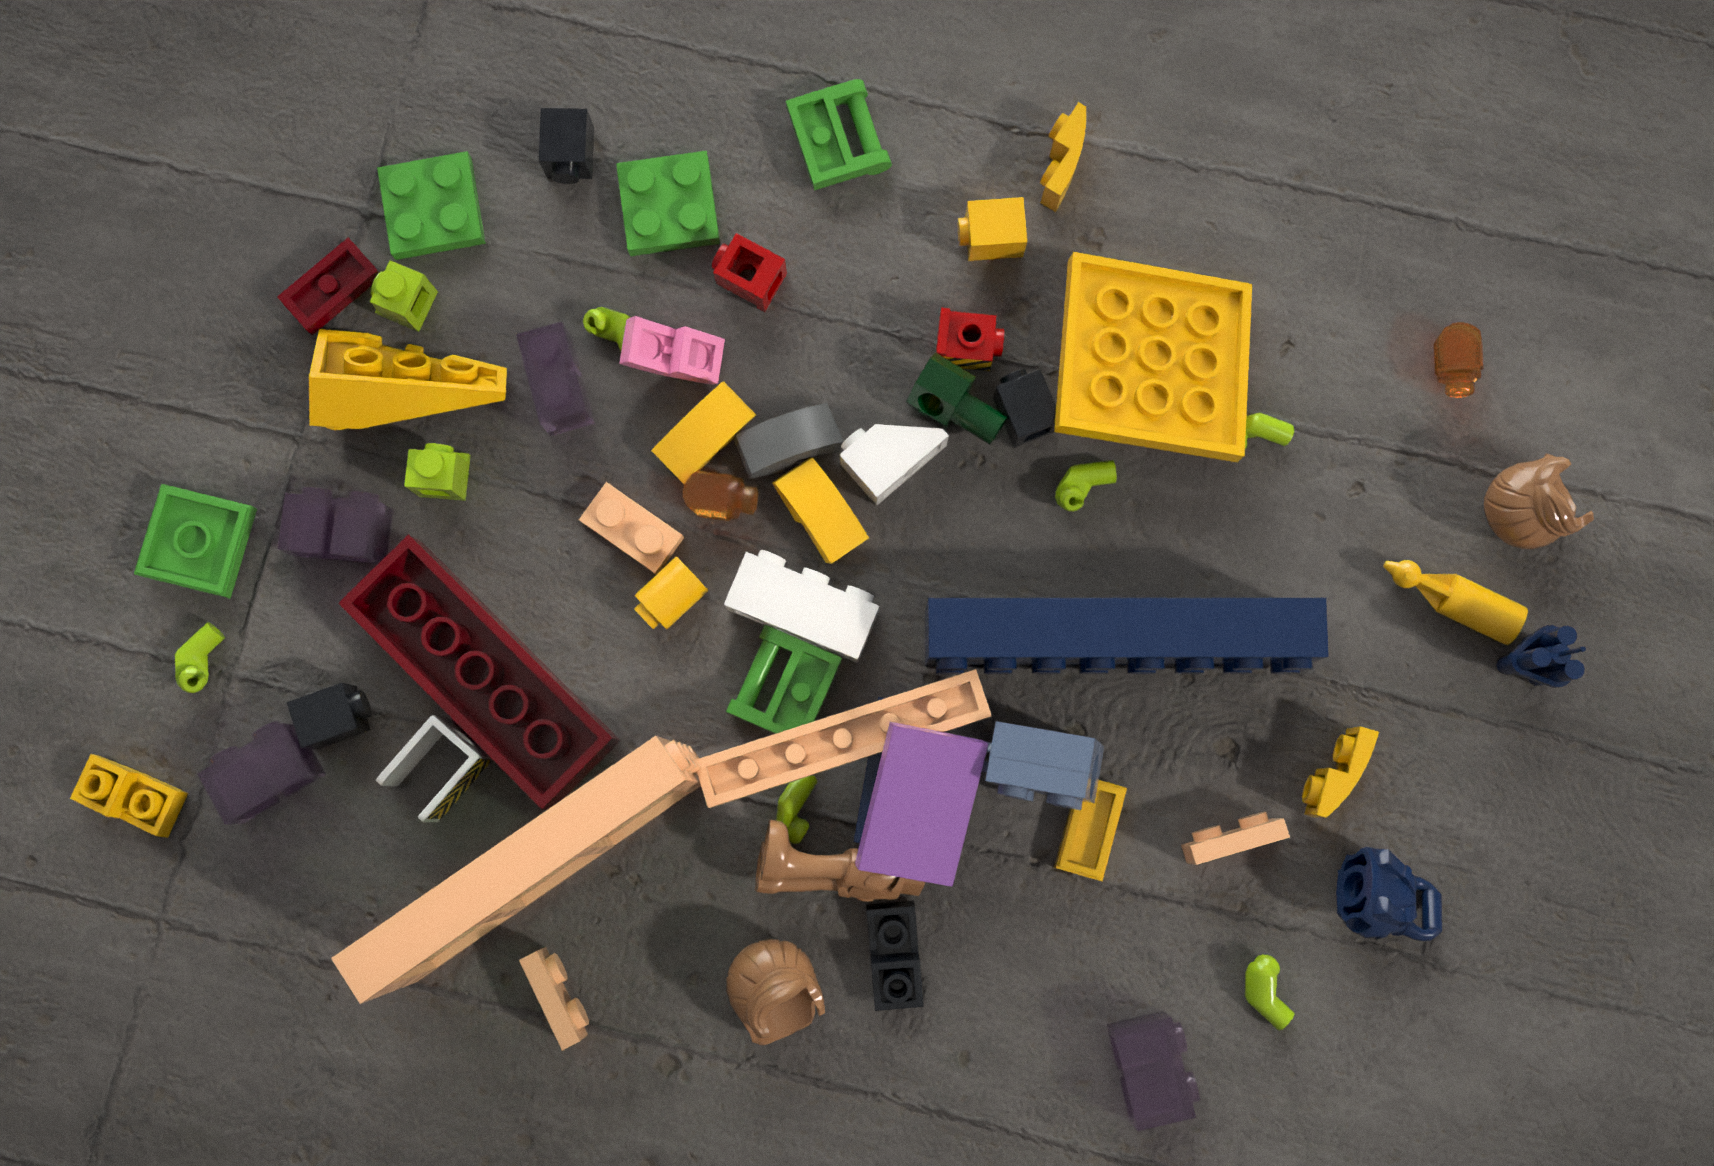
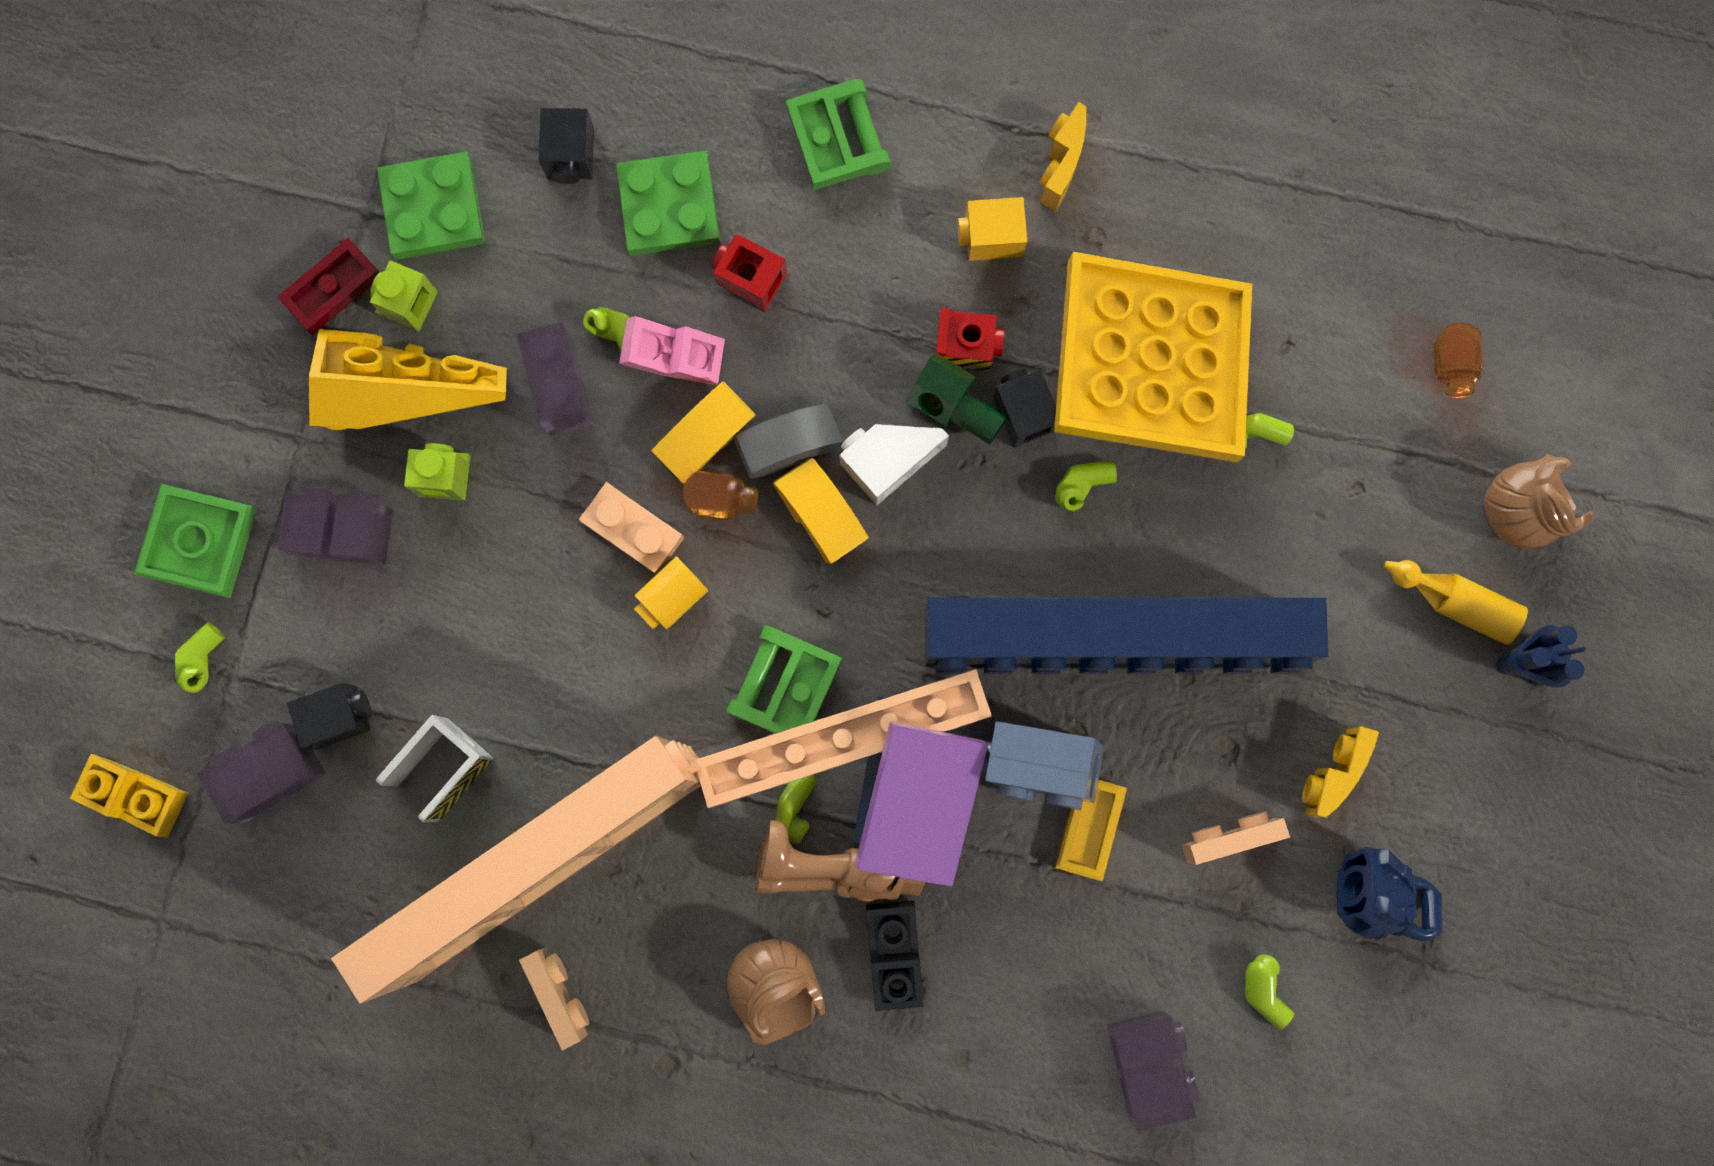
(479, 672): dark red brick -> none
(802, 605): white brick -> none

